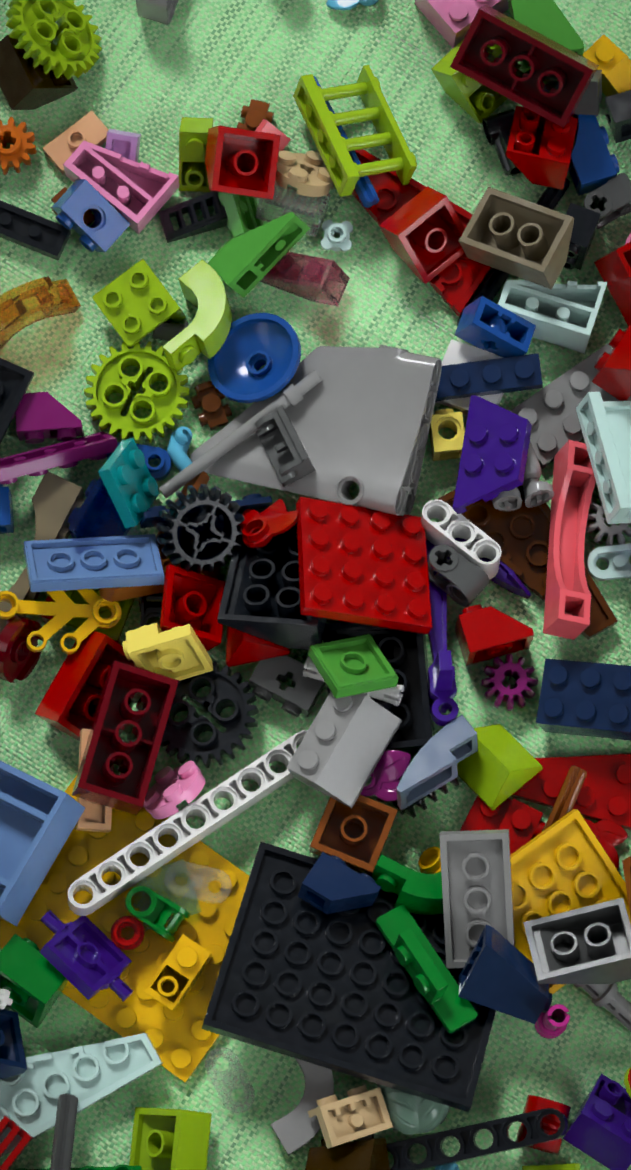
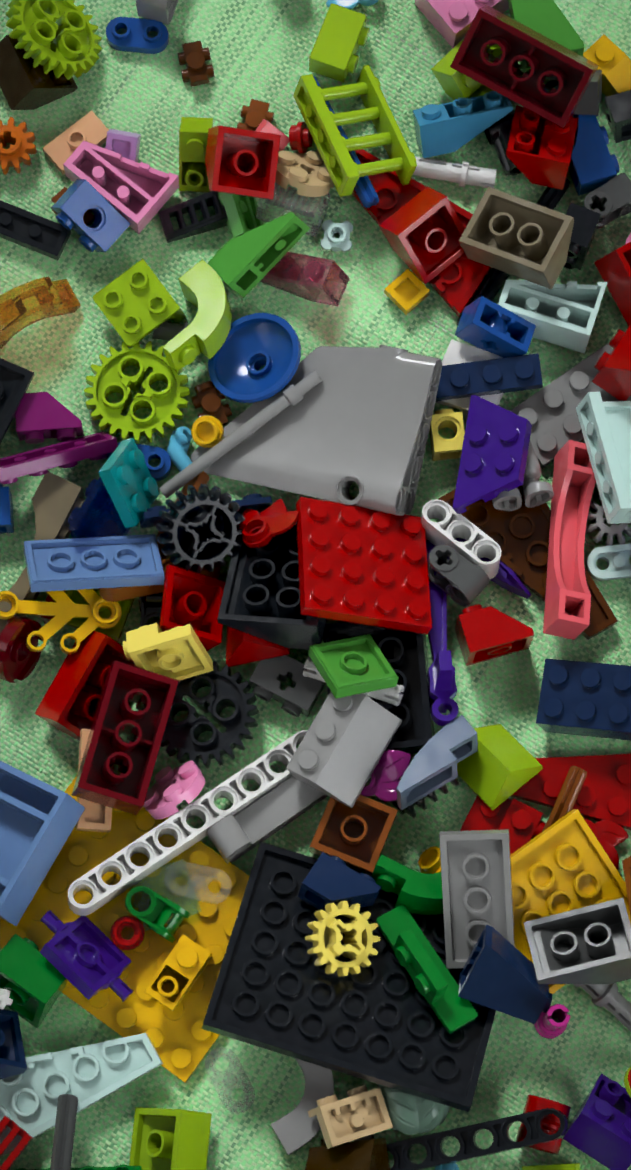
(136, 36): none -> blue plate
(194, 58): none -> reddish brown piece
(207, 431): none -> yellow plate
(241, 833): none -> light grey beam
(283, 446): dark grey hinge -> none
(300, 137): none -> red plate
(338, 42): none -> lime brick
(357, 938): none -> light yellow gear
(407, 291): none -> yellow plate
(453, 124): none -> dark azure slope
(455, 172): none -> white pin
(510, 669): magenta gear -> none

